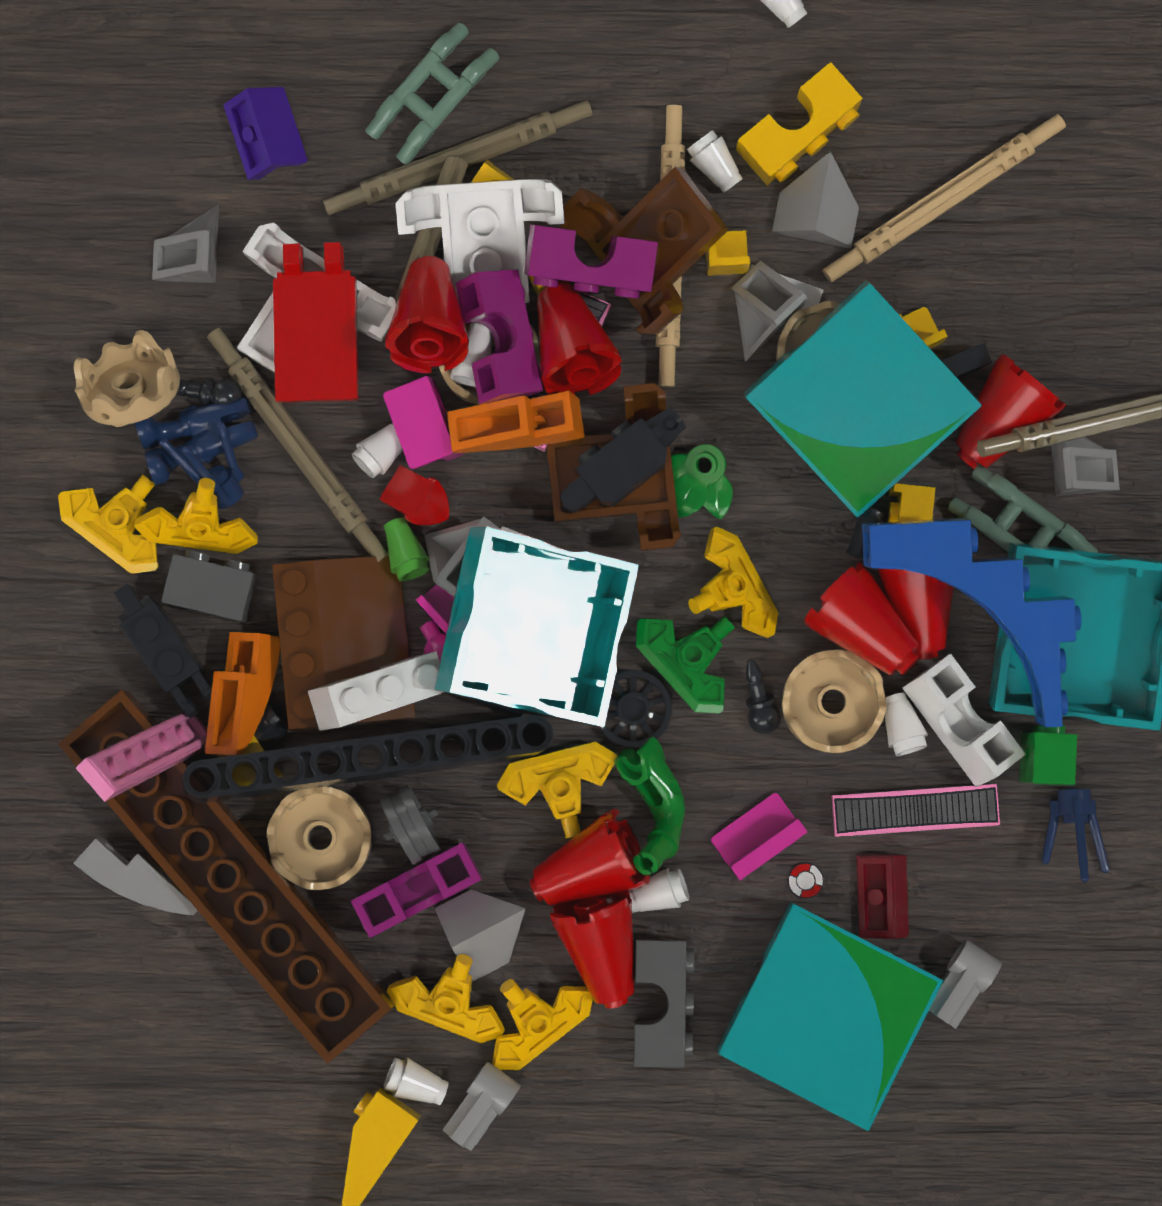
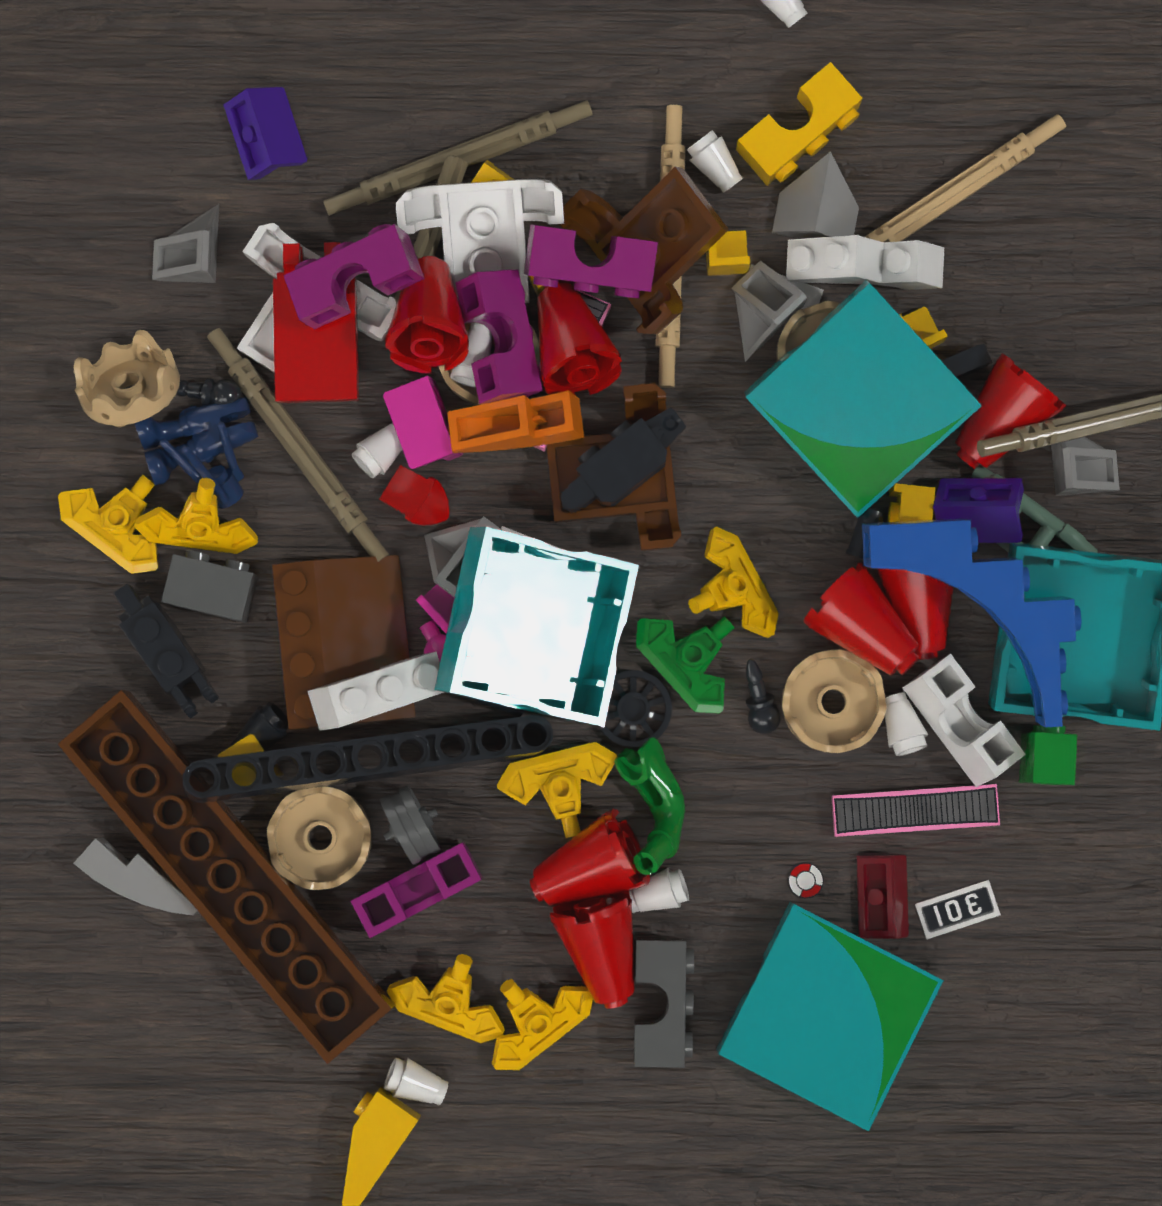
(143, 755): bright pink tile -> none
(241, 692): orange slope -> none
(321, 284): none -> magenta arch
(405, 552): bright green cone -> none
(431, 117): sand green piece -> none
(481, 929): light grey slope -> none
(486, 1098): light grey piece -> none
(701, 488): green plate -> none
(758, 836): dark pink panel -> none
(858, 258): none -> white arch
(957, 909): none -> sticker
(968, 974): light grey piece -> none
(987, 502): none -> dark purple panel
(1076, 809): dark blue plant -> none

